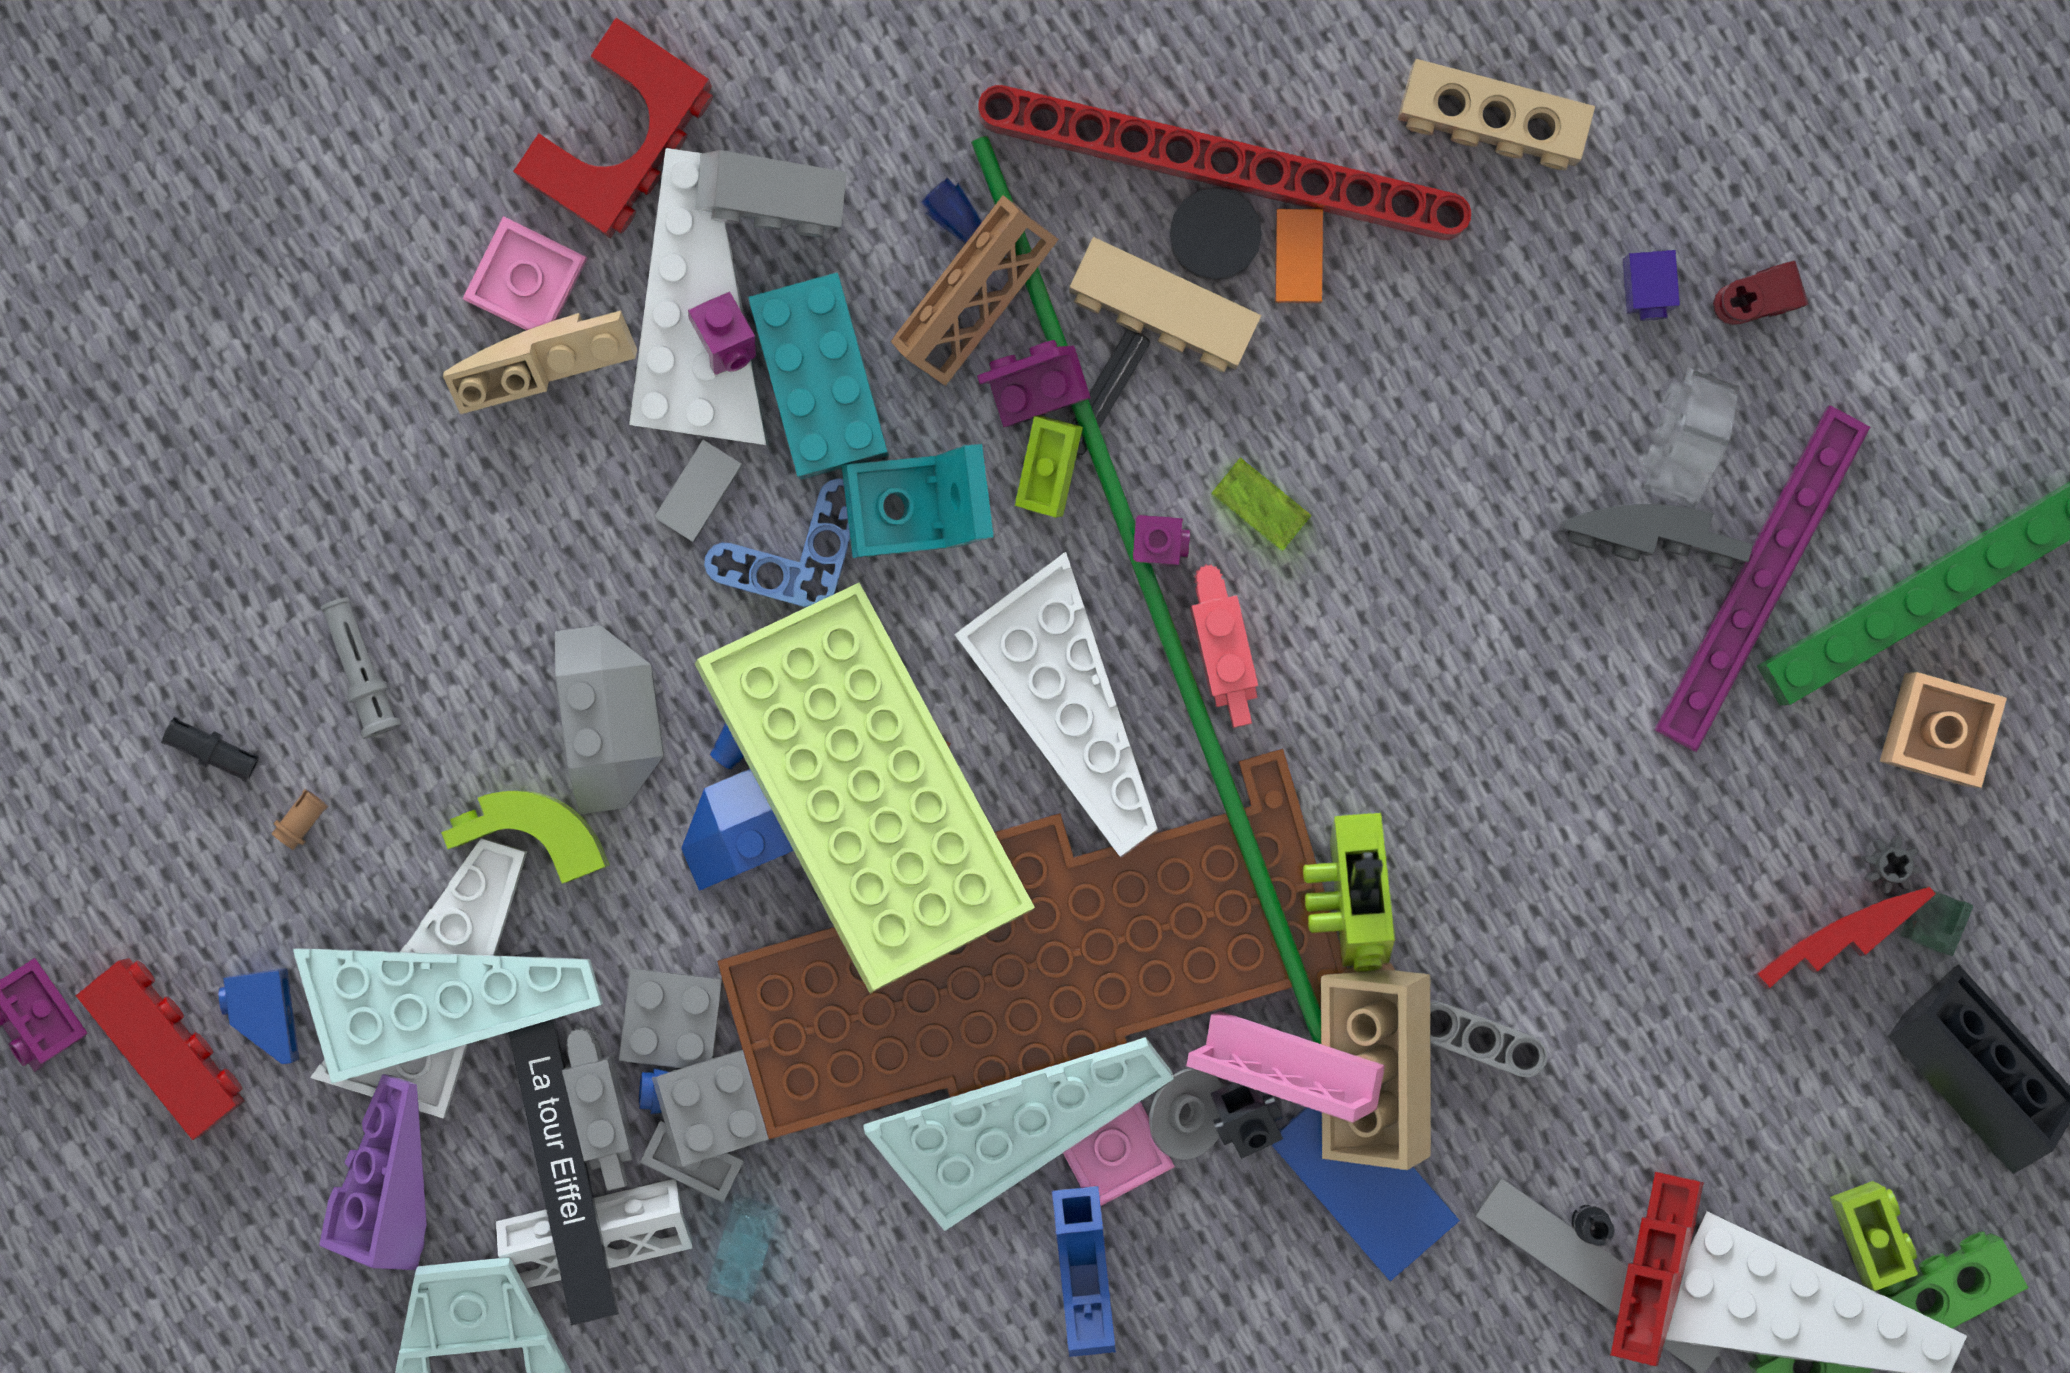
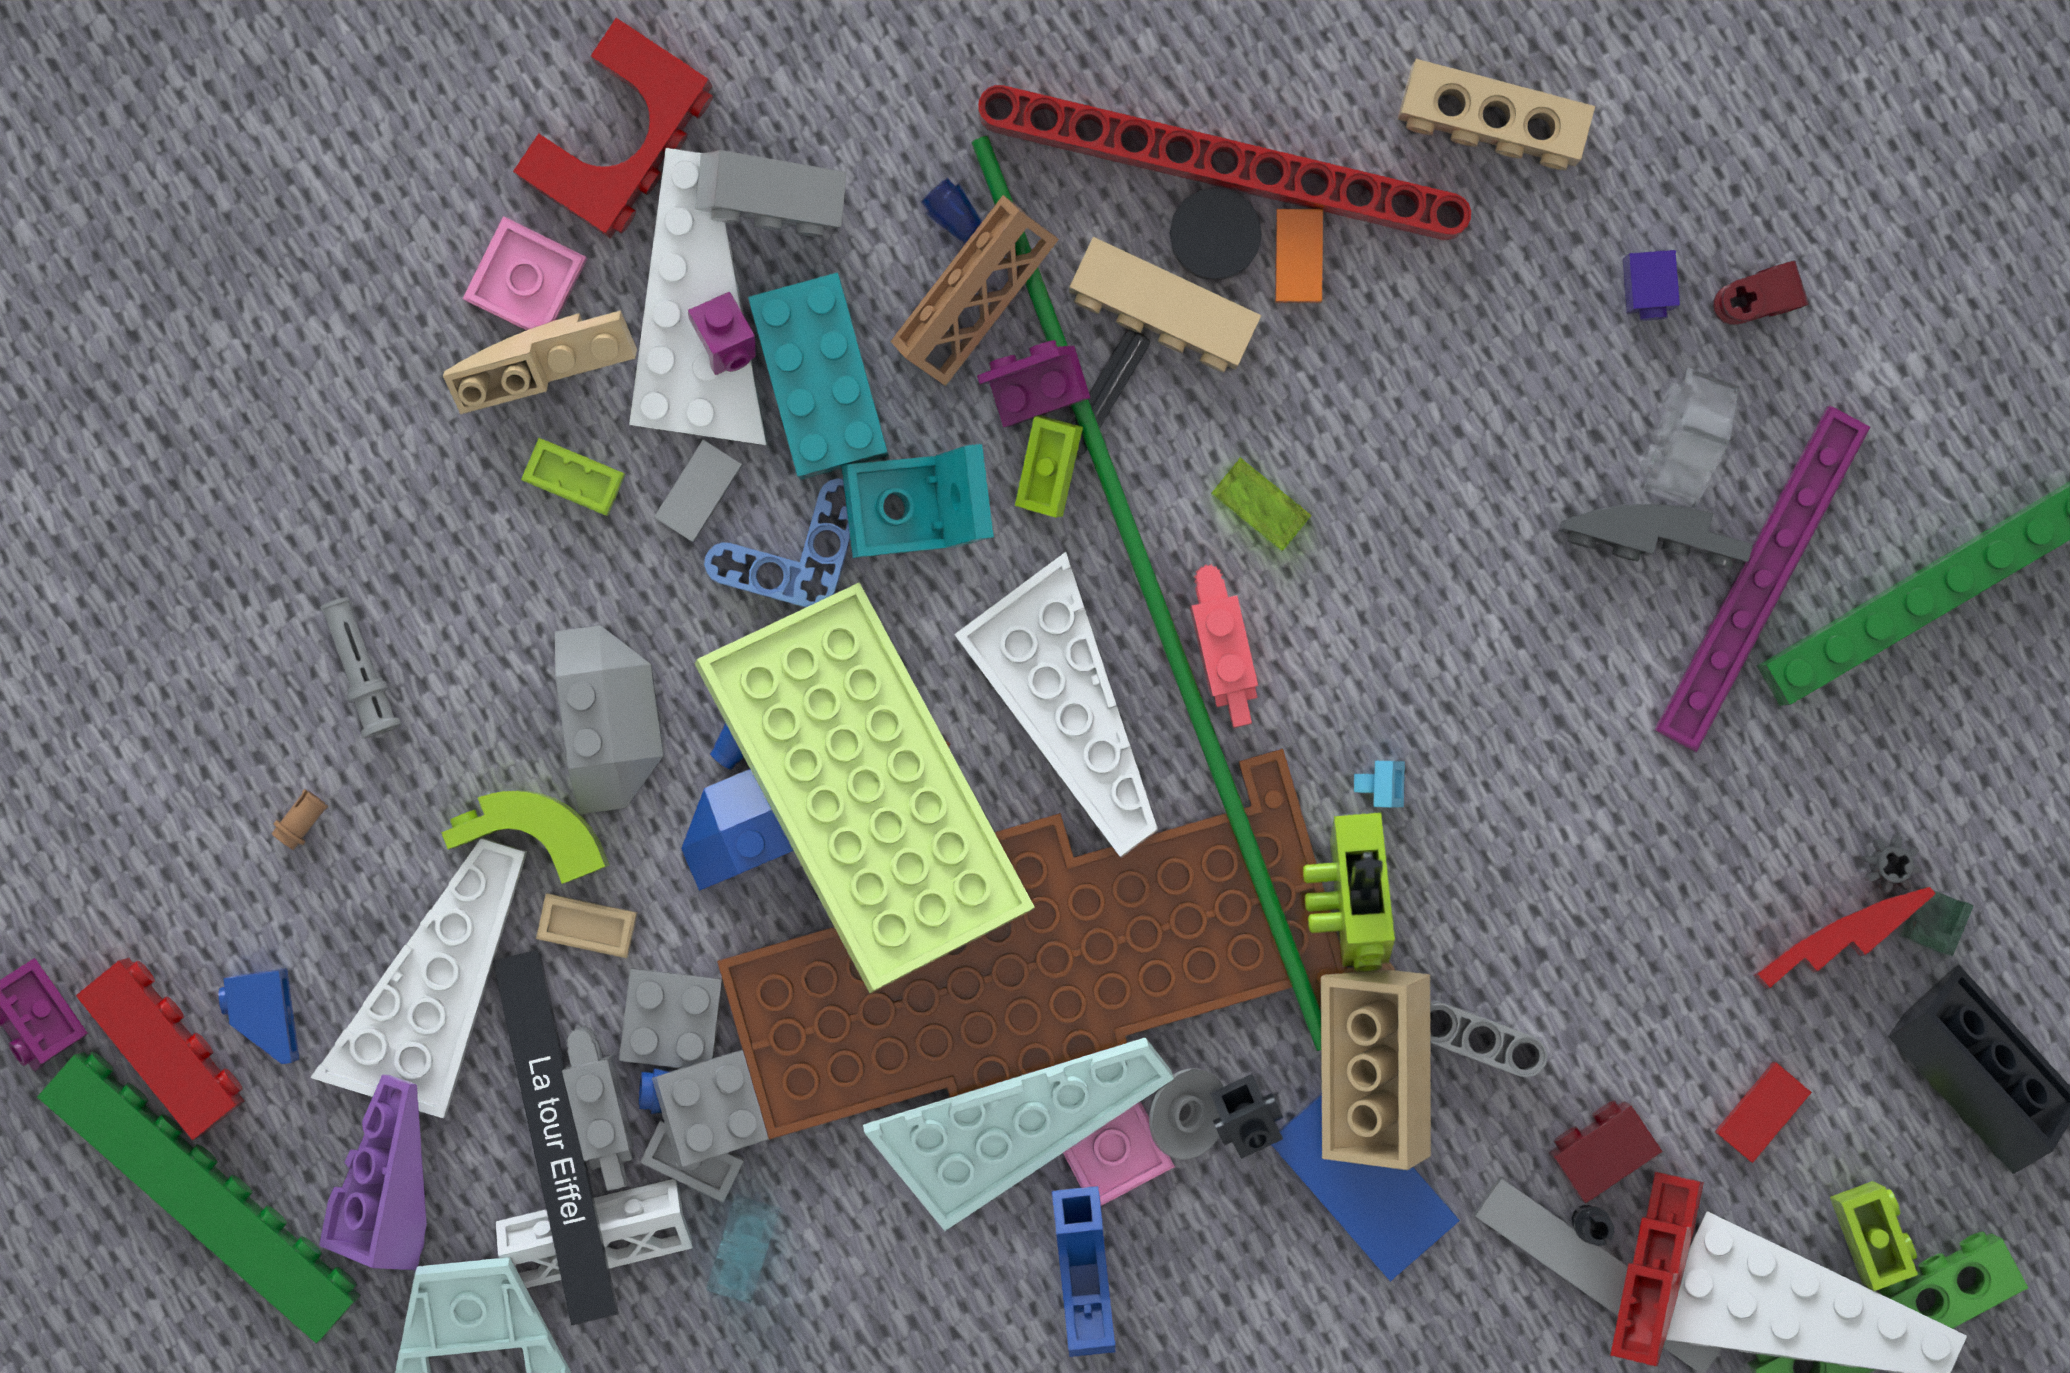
(200, 1195): none -> green brick
(210, 749): black pin -> none
(410, 1005): light aqua wing -> none
(573, 477): none -> lime plate
(586, 925): none -> tan tile
(1160, 540): magenta bracket -> none
(1289, 1067): bright pink fence -> none
(1385, 784): none -> medium azure tile
(1604, 1150): none -> dark red brick
(1763, 1112): none -> red tile
(1943, 729): light nougat brick -> none

